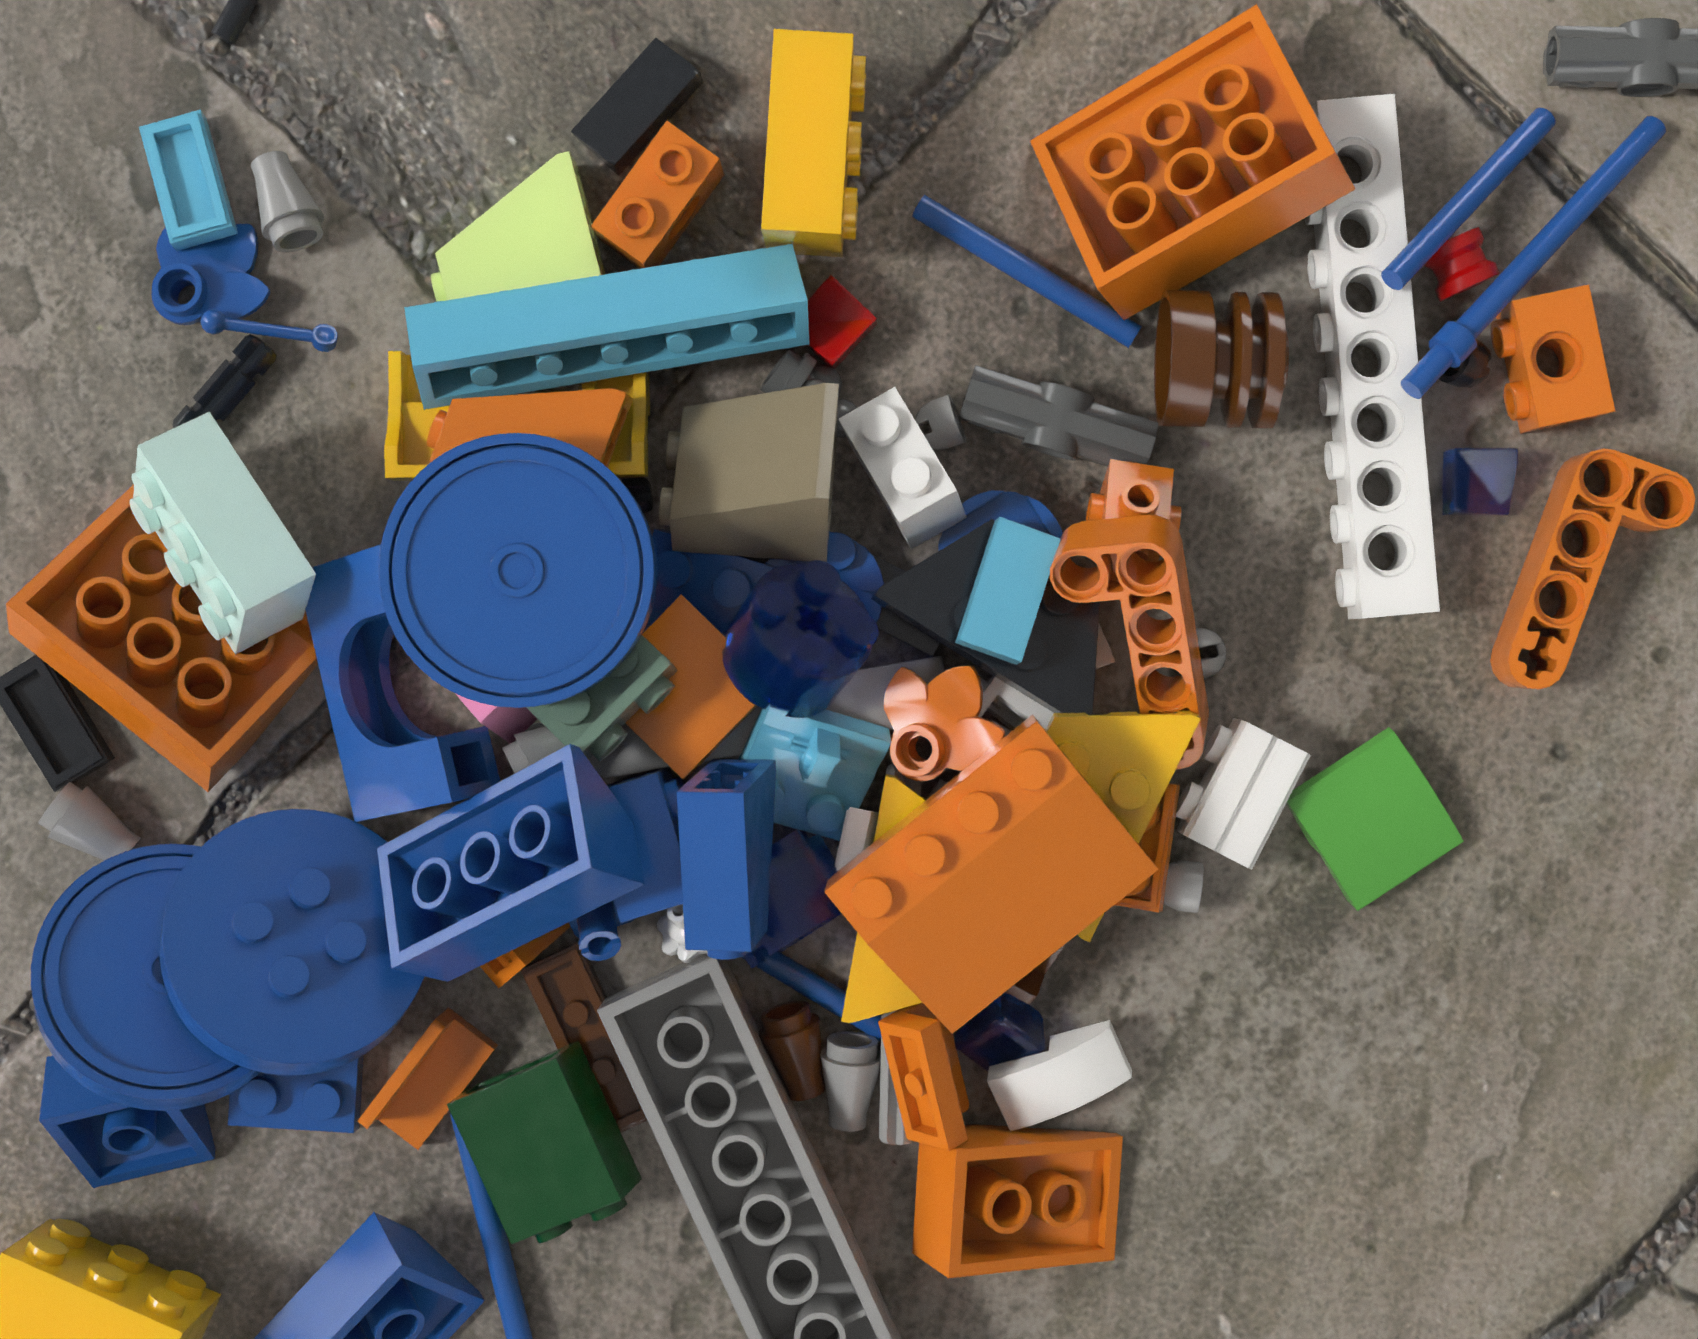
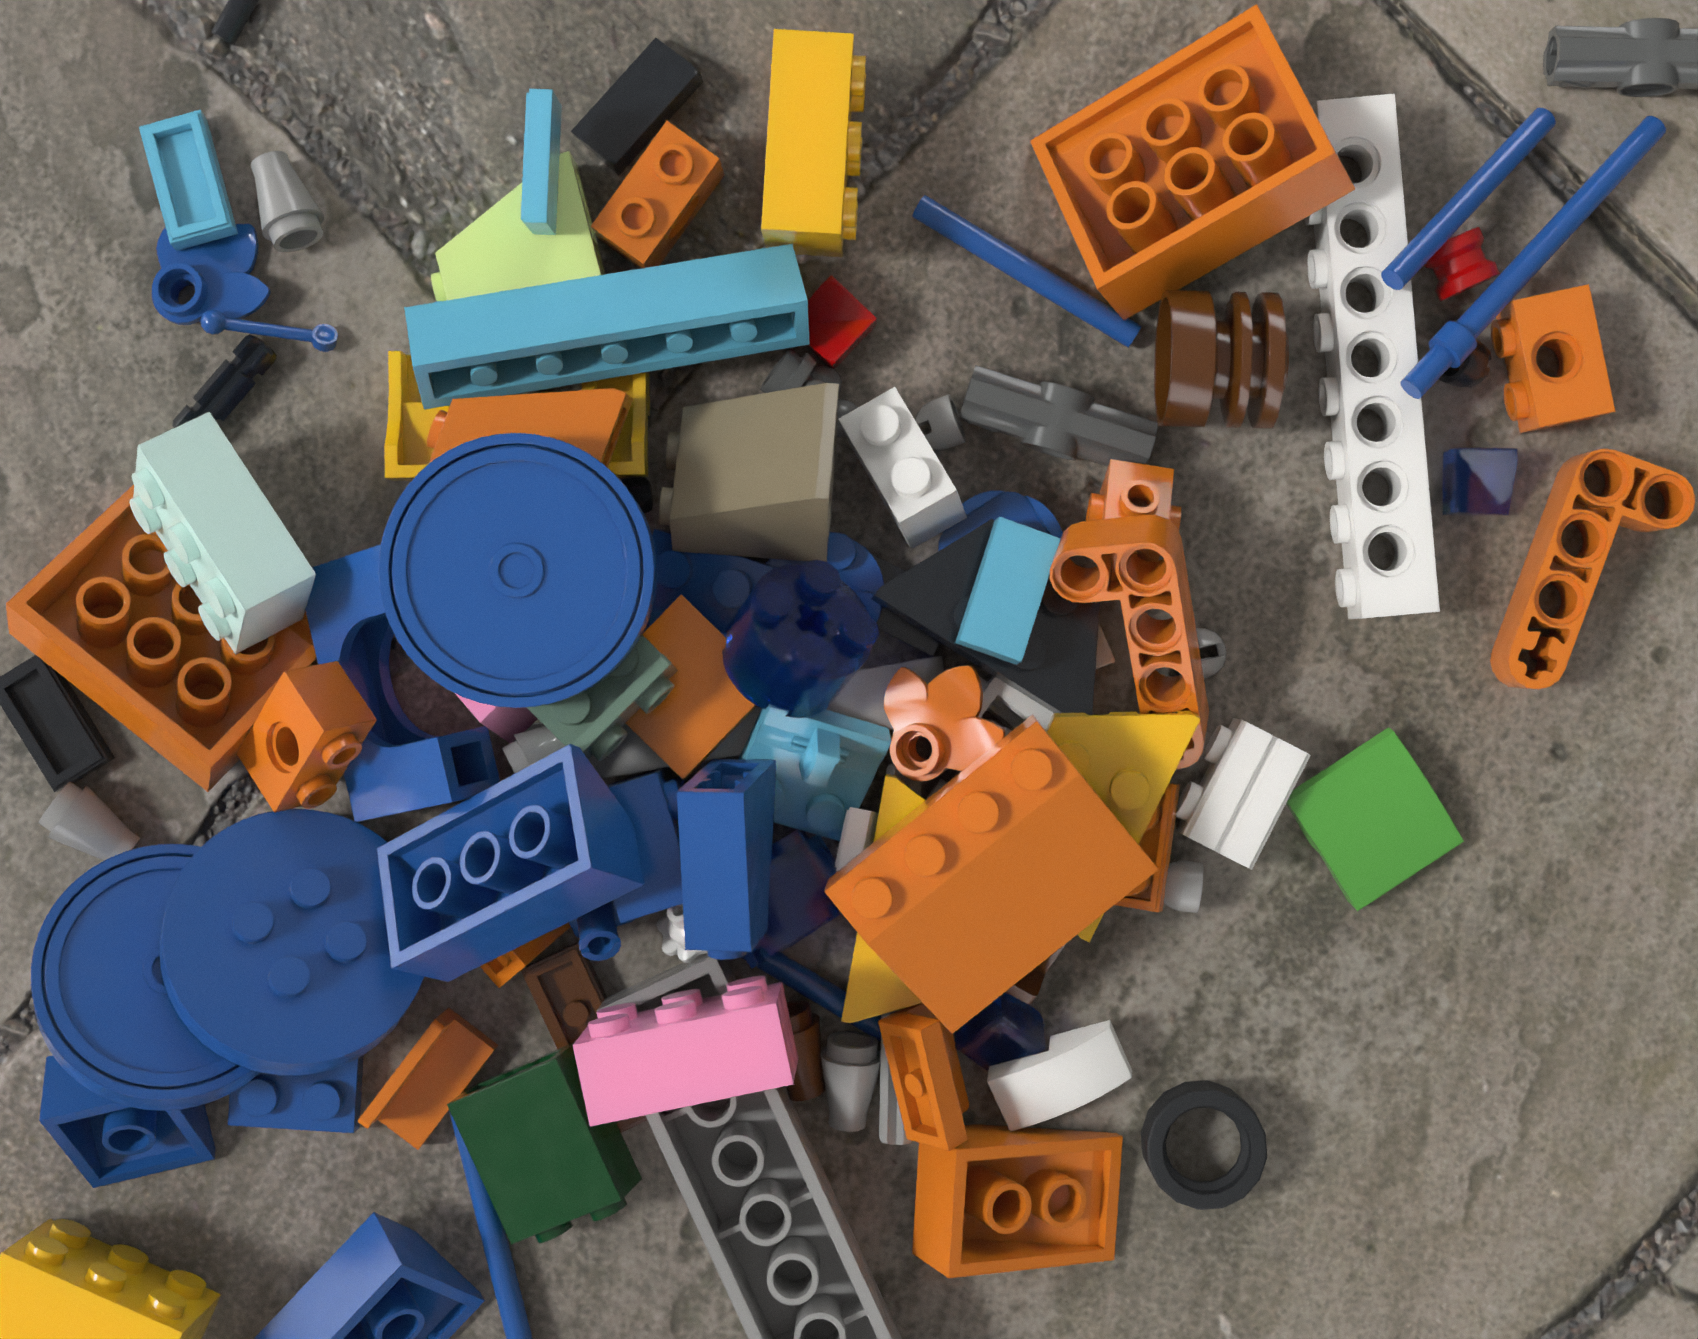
(306, 736): none -> orange brick
(541, 161): none -> medium azure tile
(686, 1051): none -> bright pink brick
(1225, 1189): none -> black tyre

